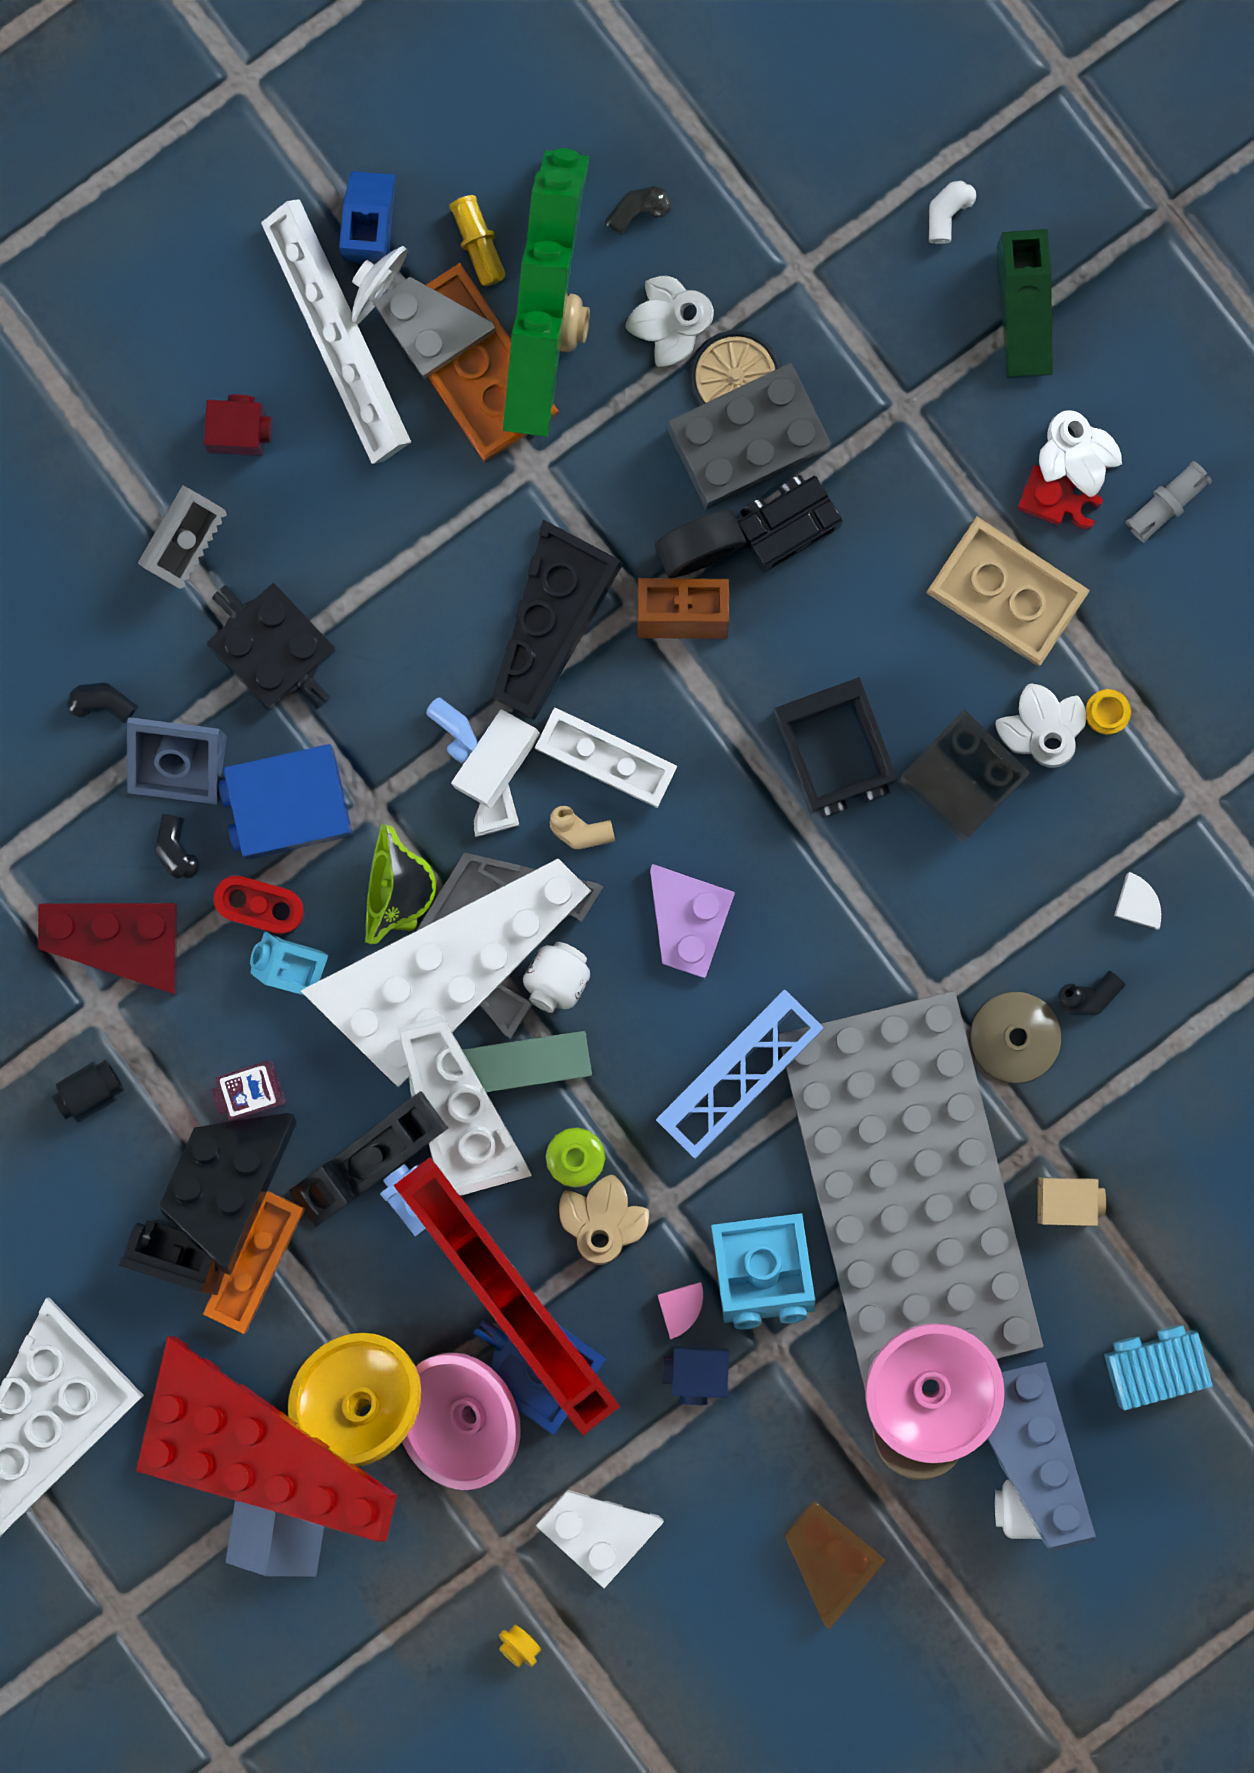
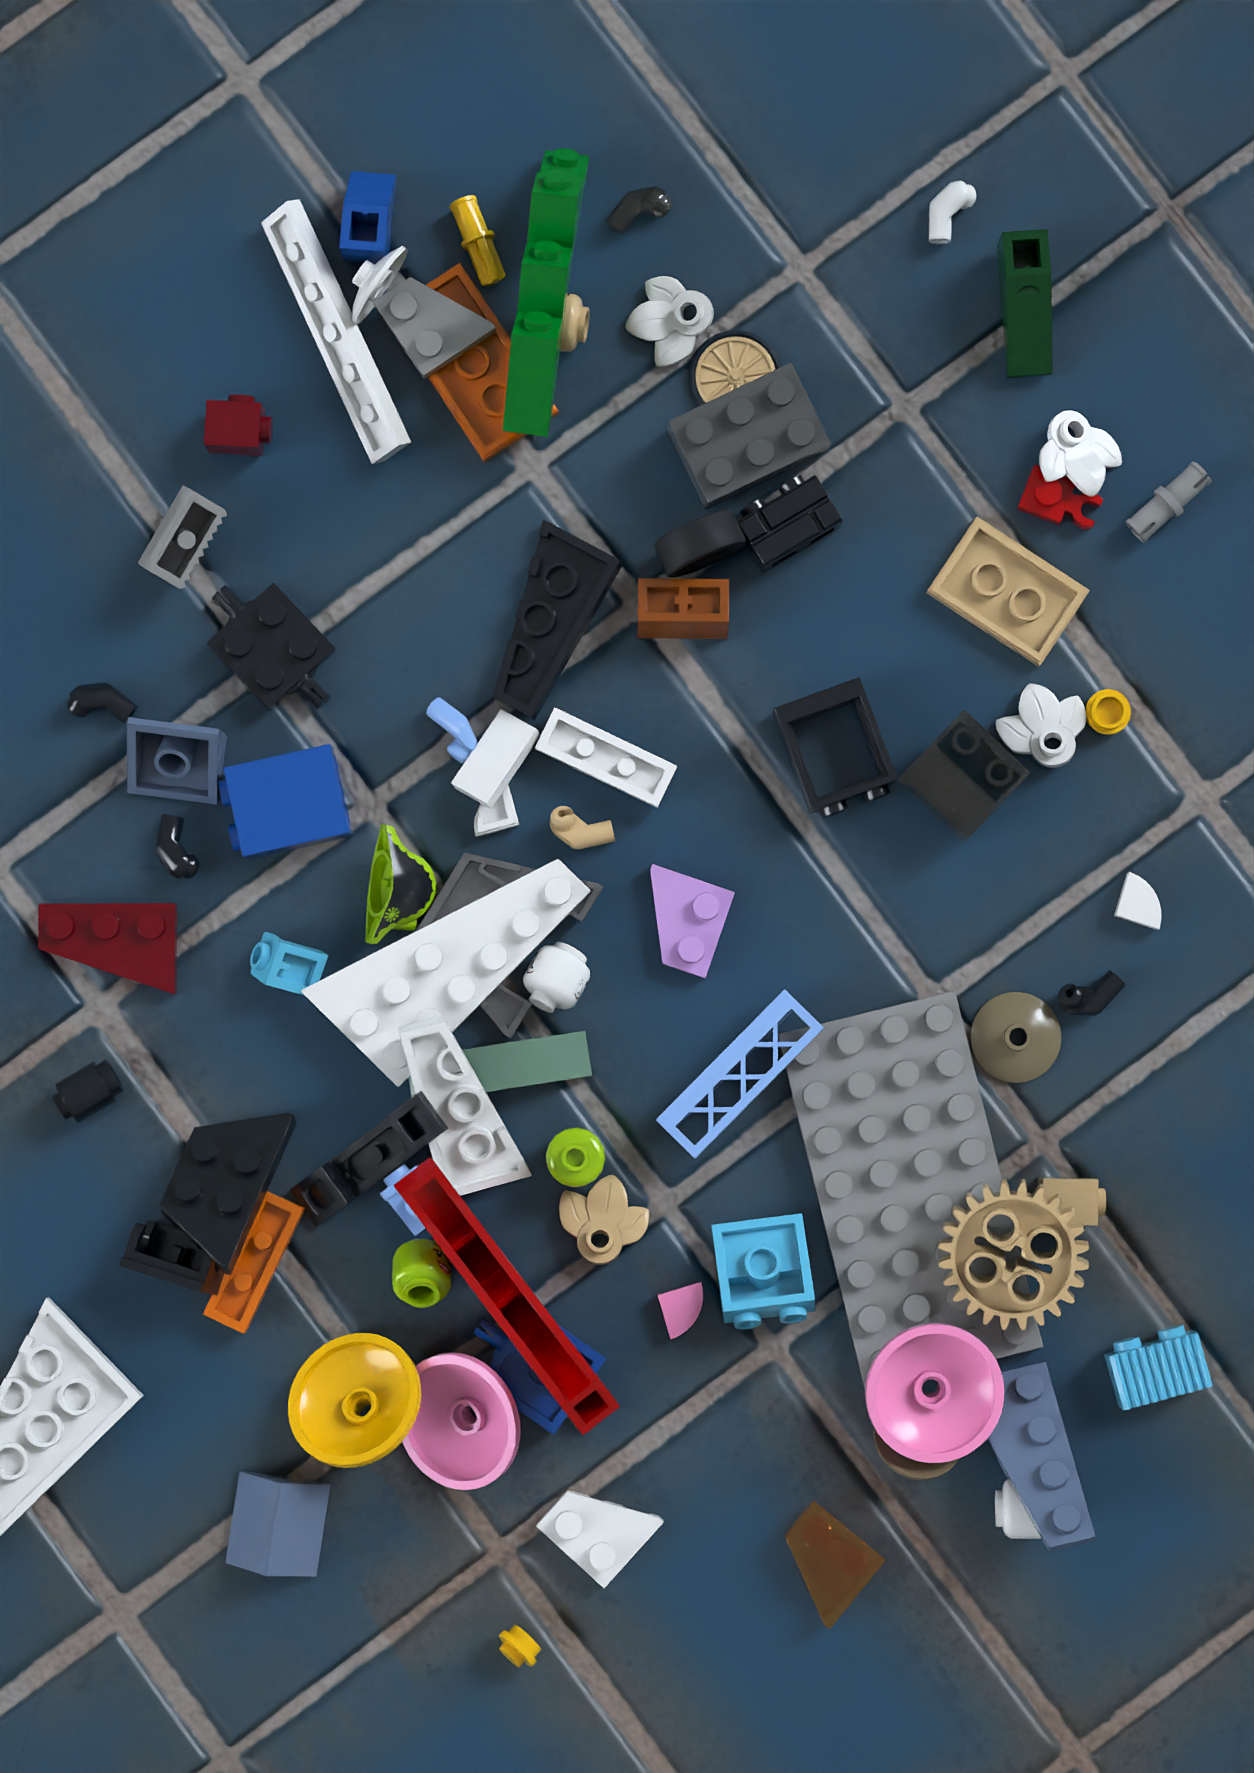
(241, 1447): red wing -> none
(248, 1091): brick -> none
(259, 905): red plate -> none
(421, 1273): none -> lime head
(697, 1373): dark blue brick -> none
(996, 1291): none -> tan gear

